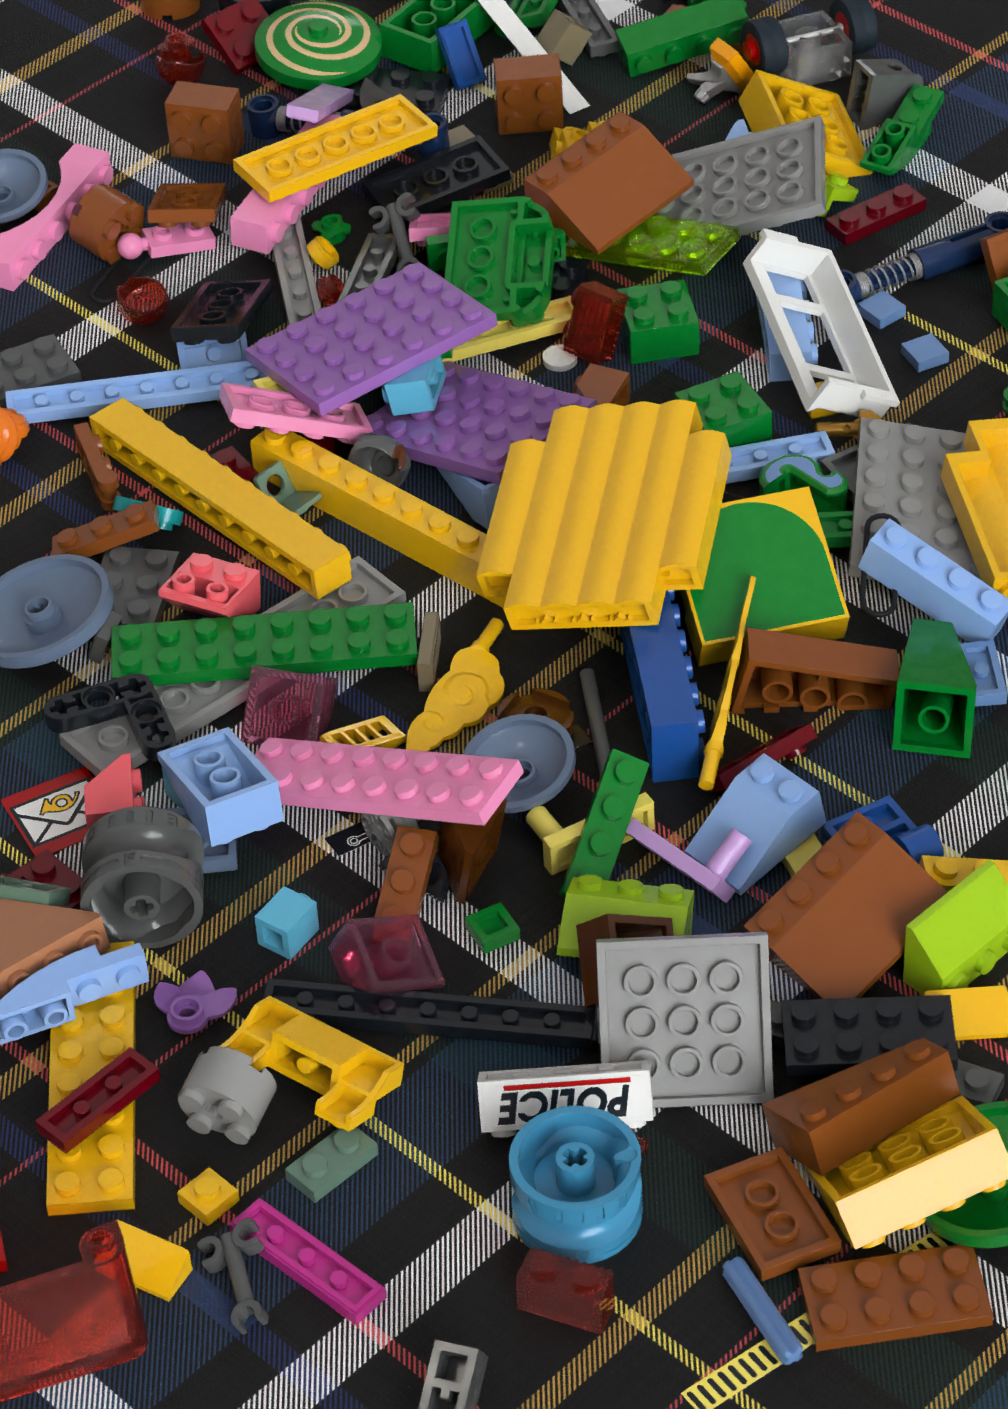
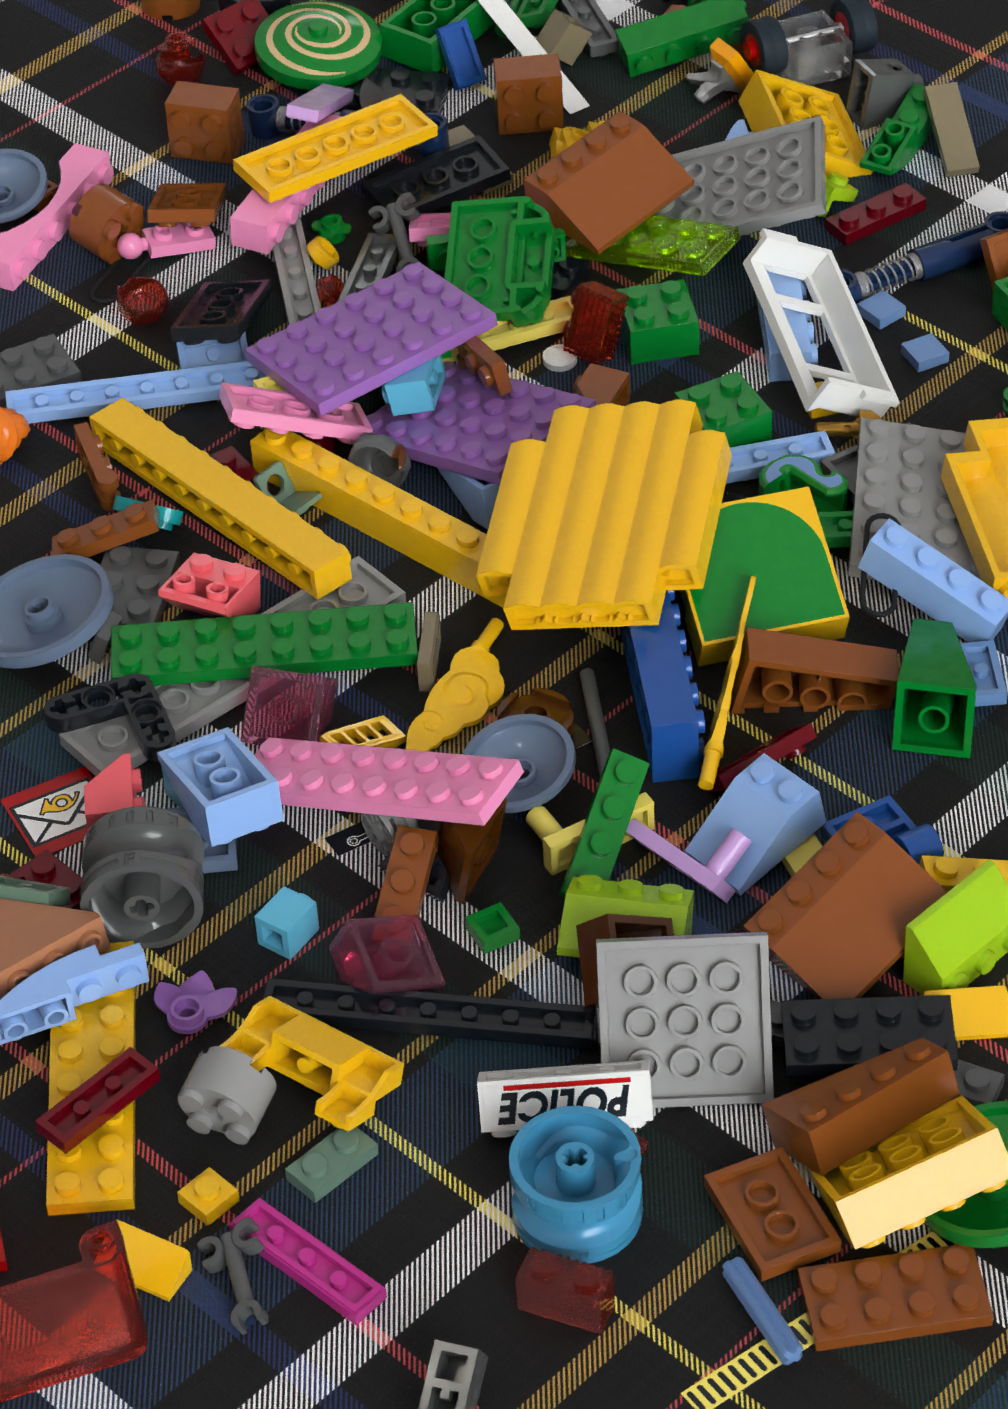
(485, 363): none -> dark orange plate
(951, 129): none -> dark tan tile

